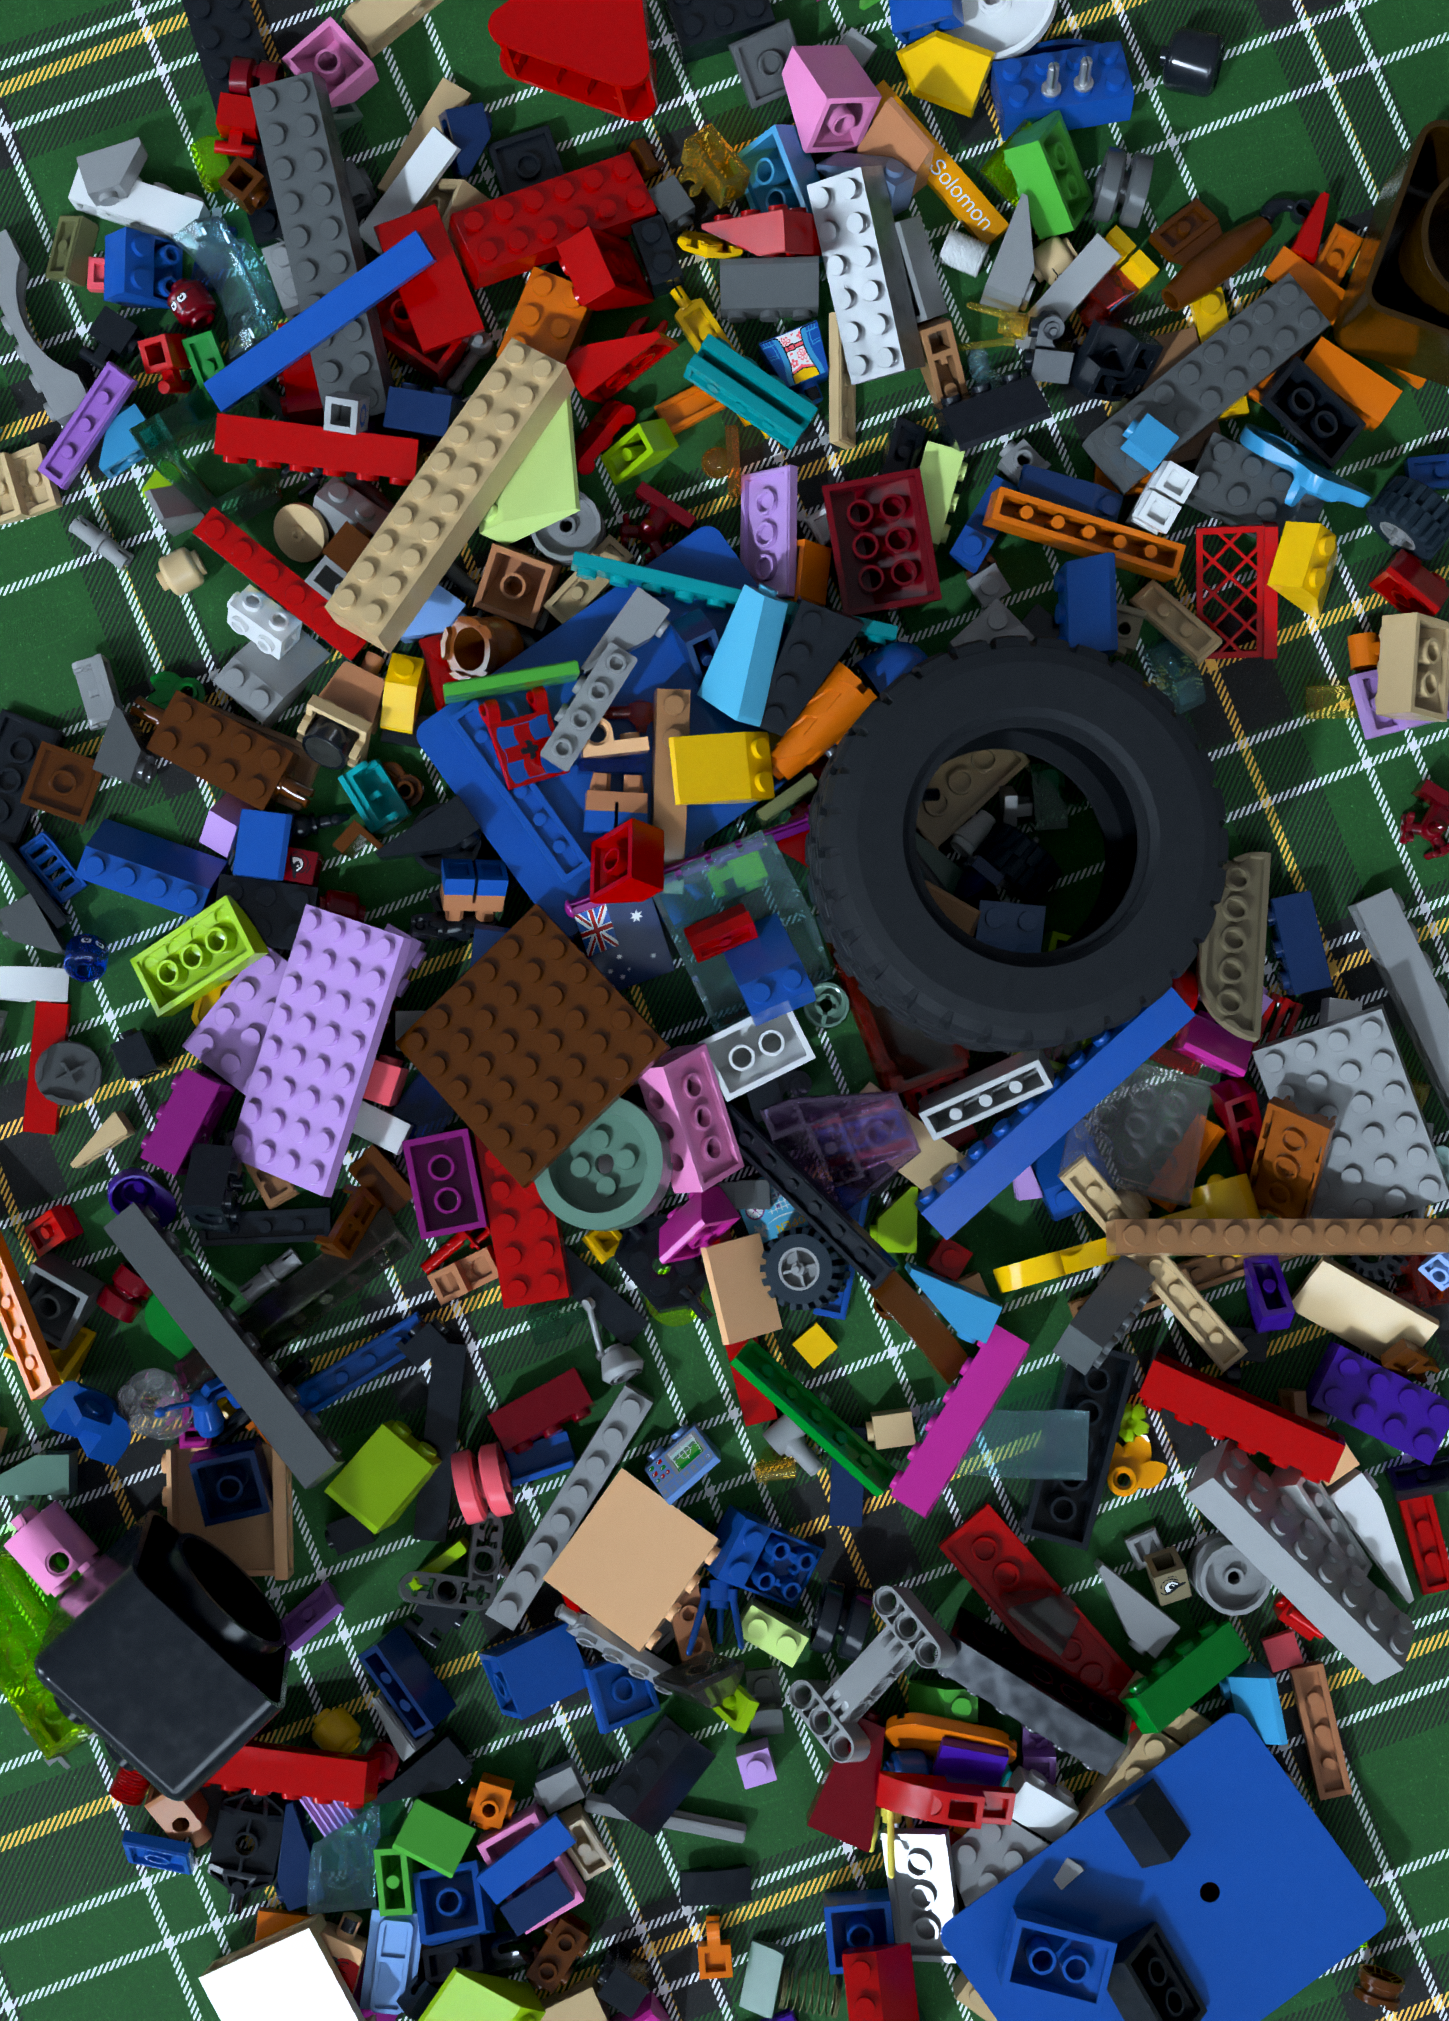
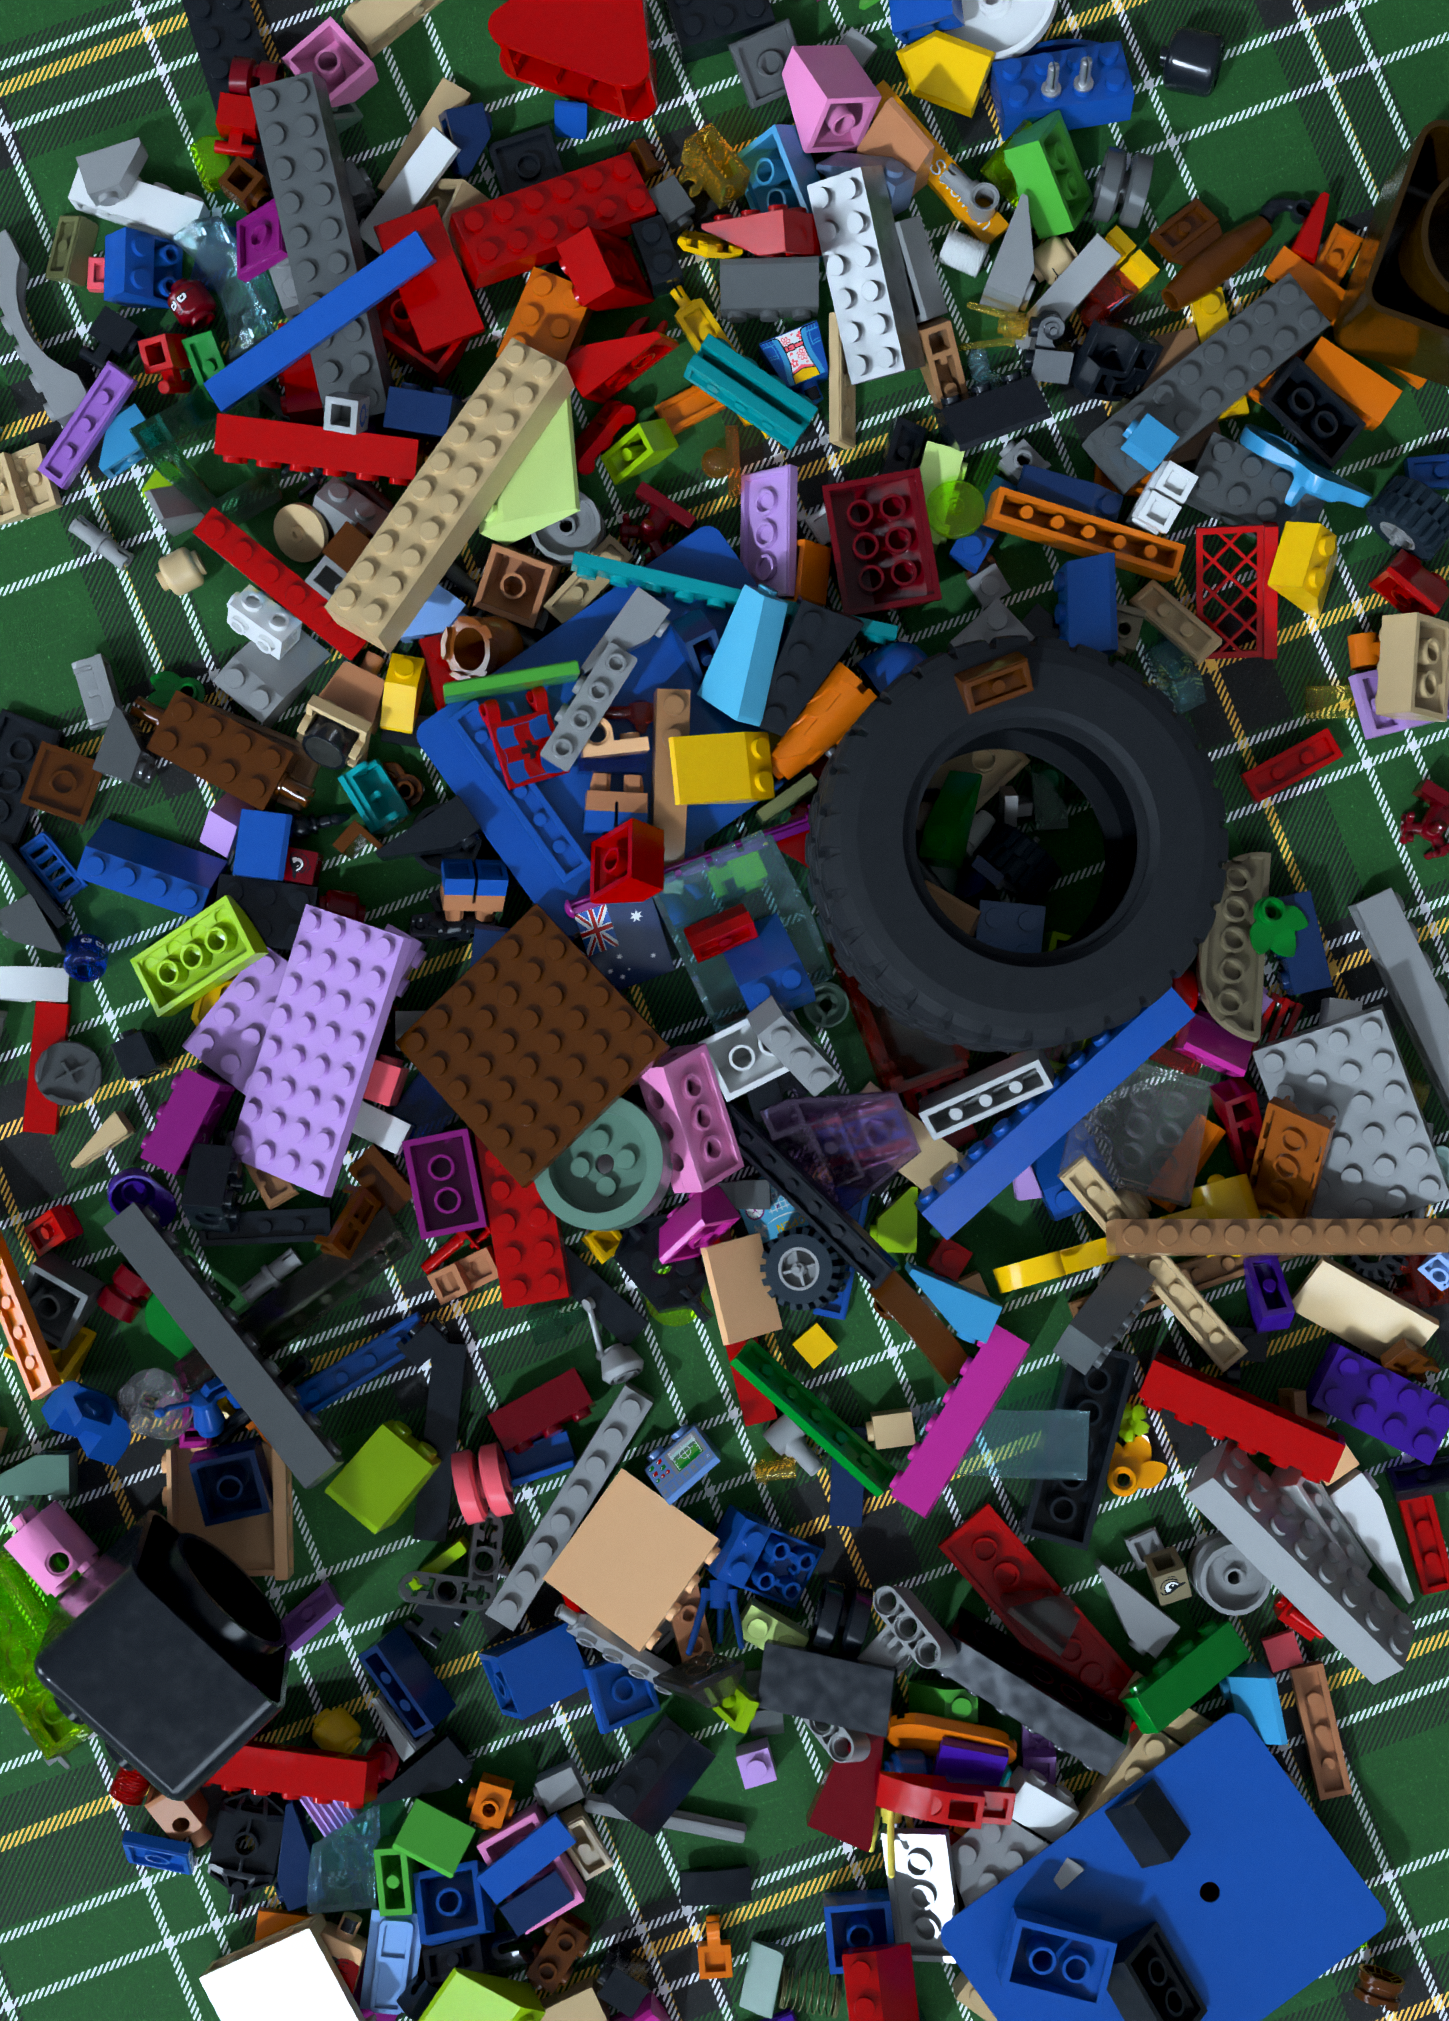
(259, 242): none -> magenta tile
(347, 1534): black brick -> none
(480, 347): light grey piece -> none
(571, 119): none -> blue slope
(792, 1046): none -> light grey brick
(827, 1687): none -> black tile
(951, 821): none -> green slope
(955, 509): none -> clear neon green piece
(970, 192): none -> light grey pin
(994, 682): none -> reddish brown slope
(1279, 930): none -> green plate
(1291, 765): none -> red plate

